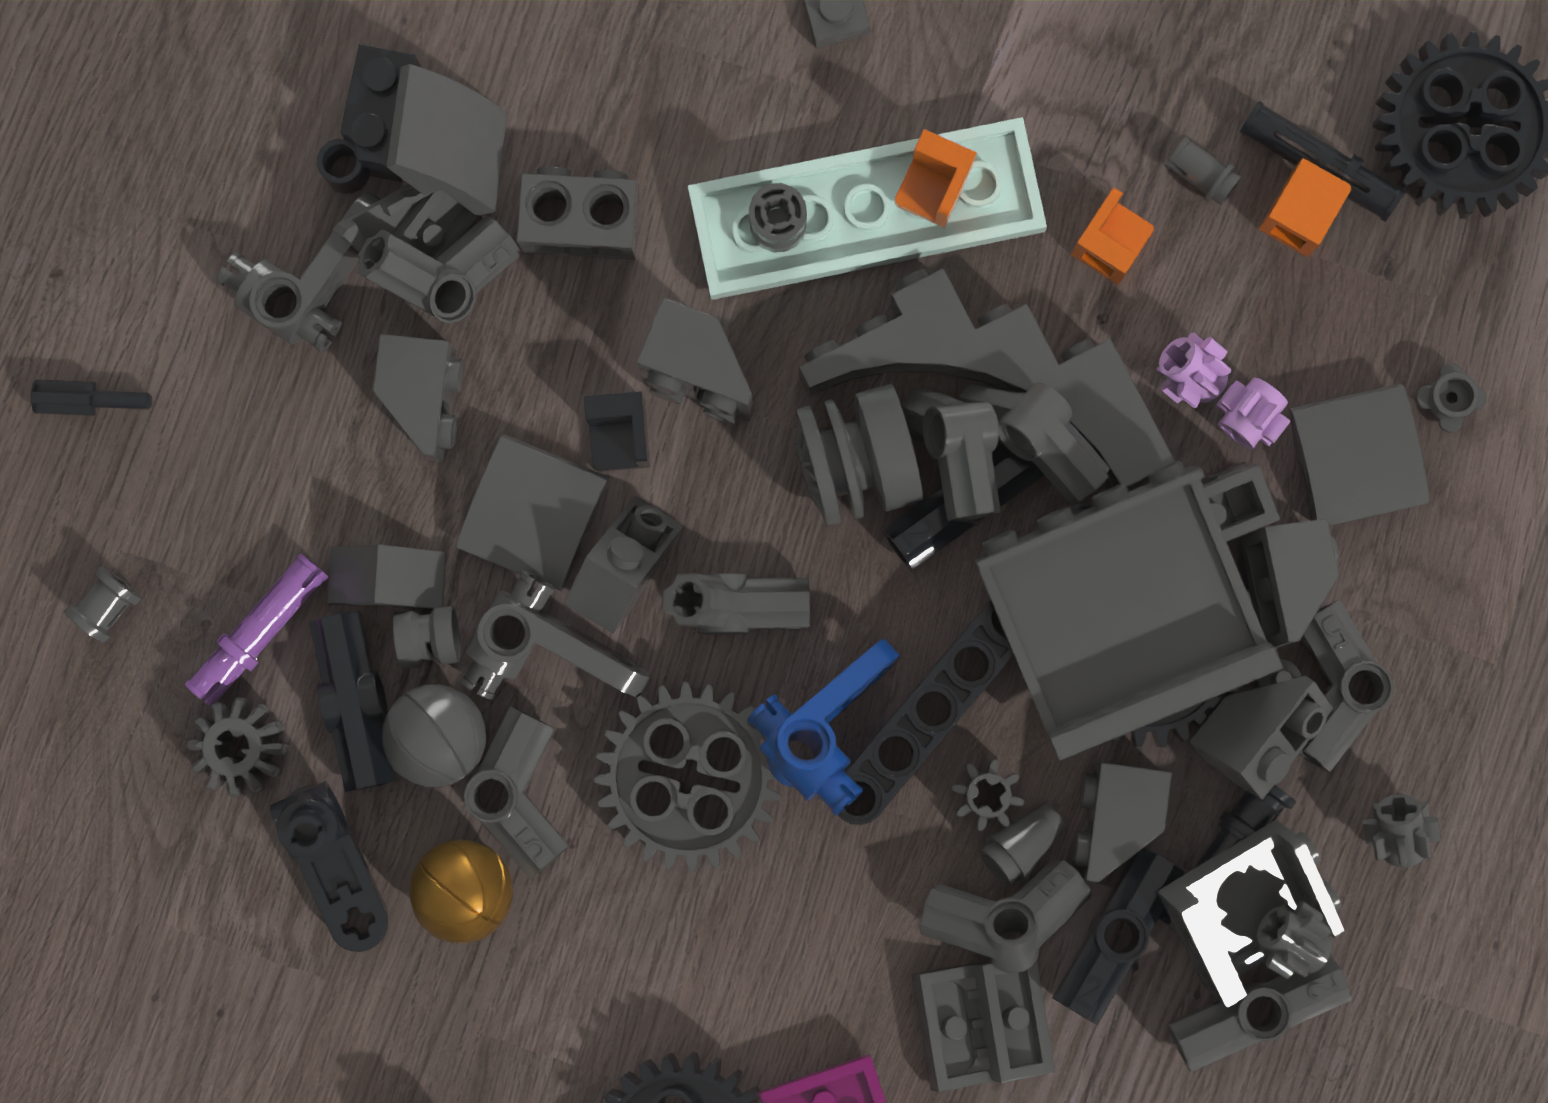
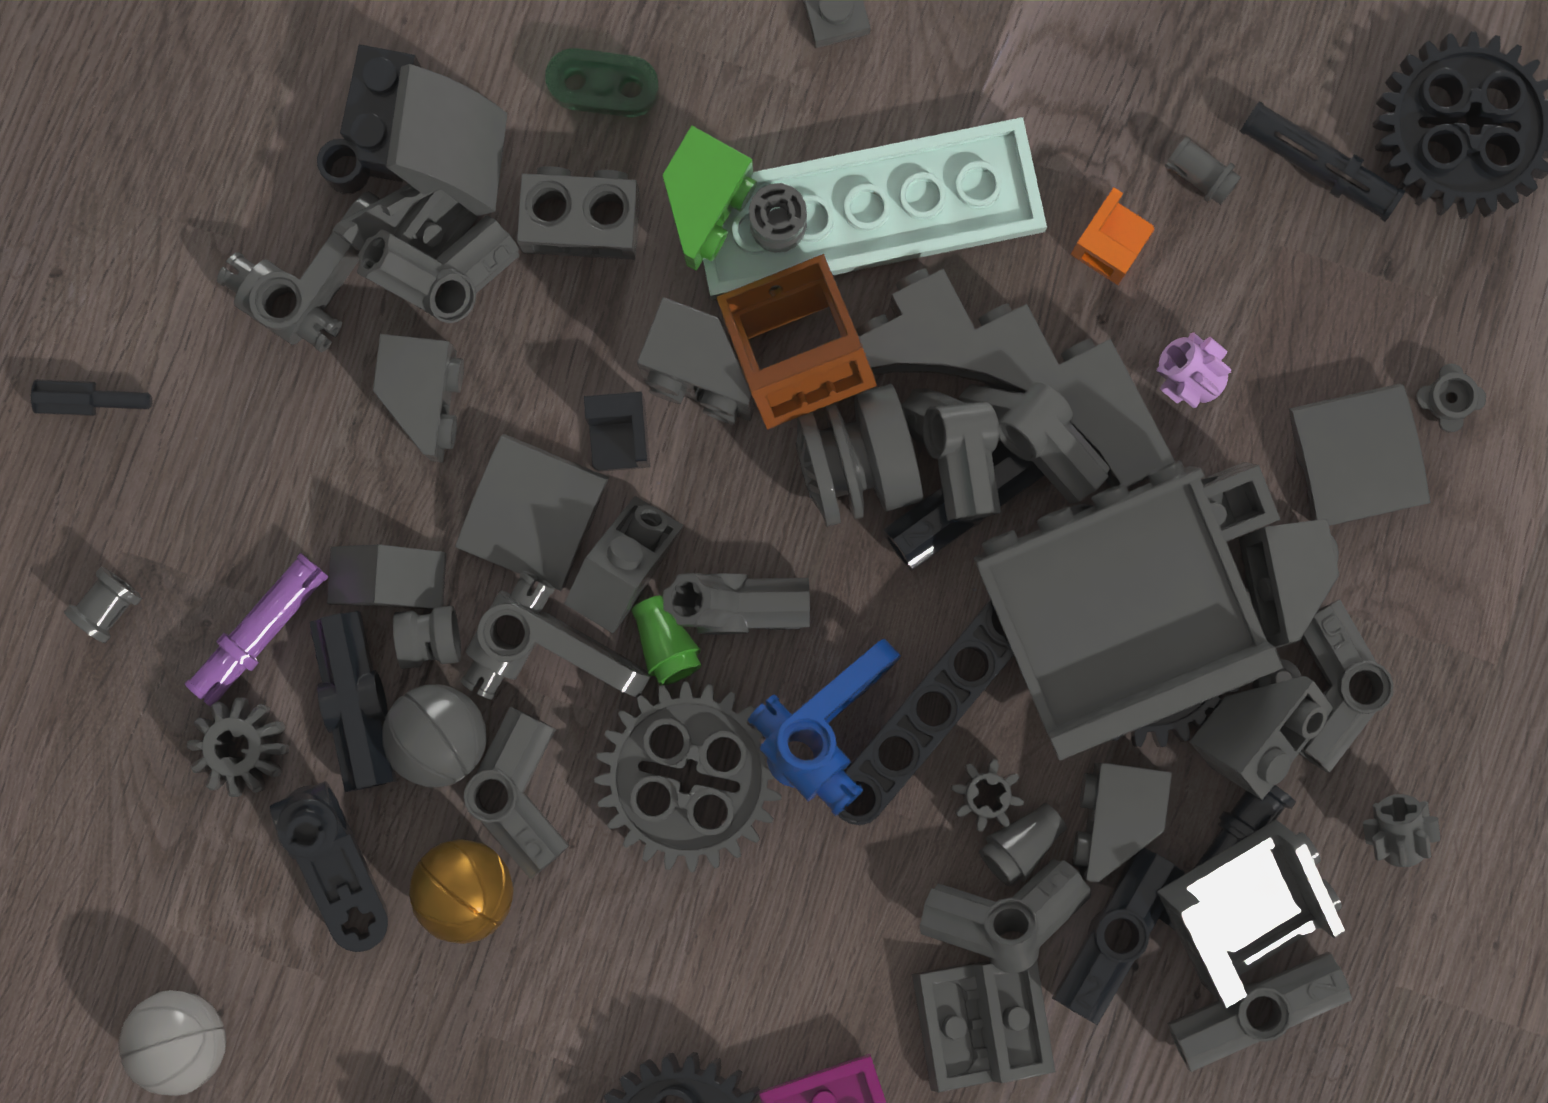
(172, 1043): none -> light grey piece
(604, 78): none -> clear green plate
(666, 646): none -> bright green cone
(702, 189): none -> bright green slope
(810, 378): none -> dark orange window
(935, 178): orange panel -> none
(1252, 413): lavender gear -> none
(1294, 940): dark grey gear -> none
(1305, 207): orange panel -> none

